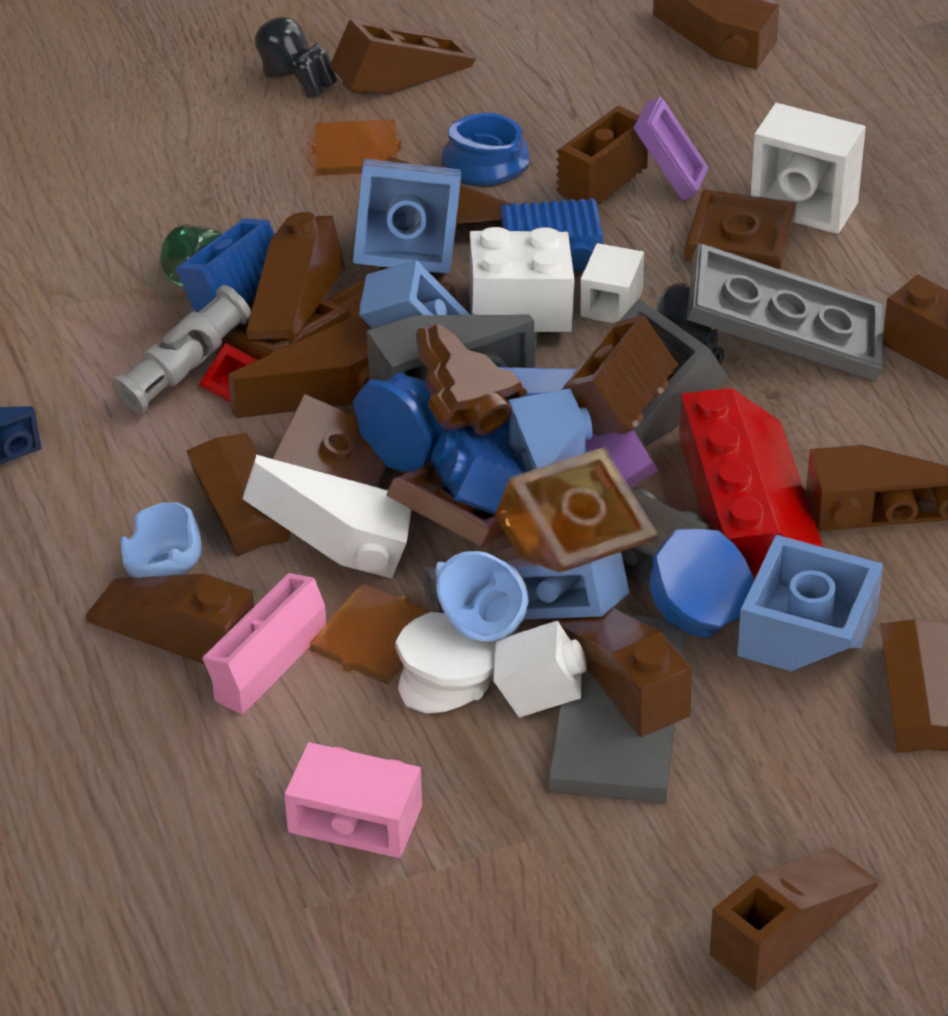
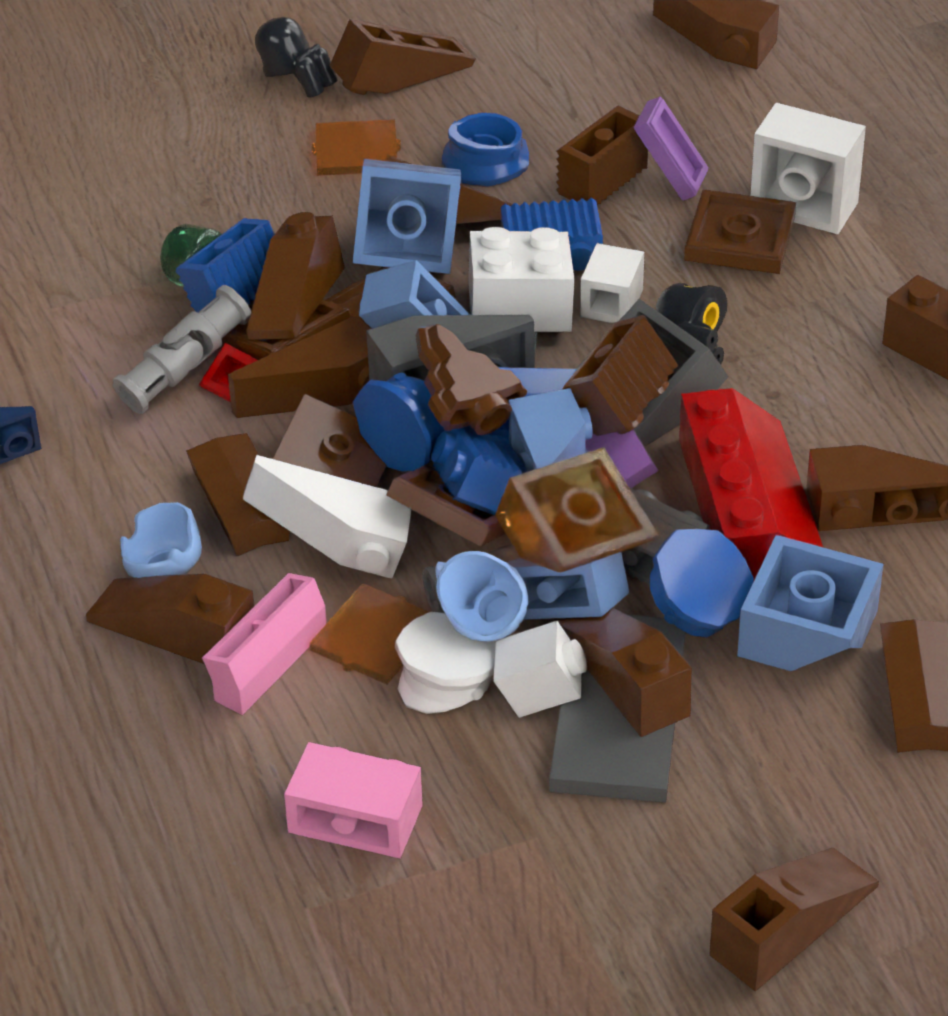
(786, 312): dark grey tile -> none

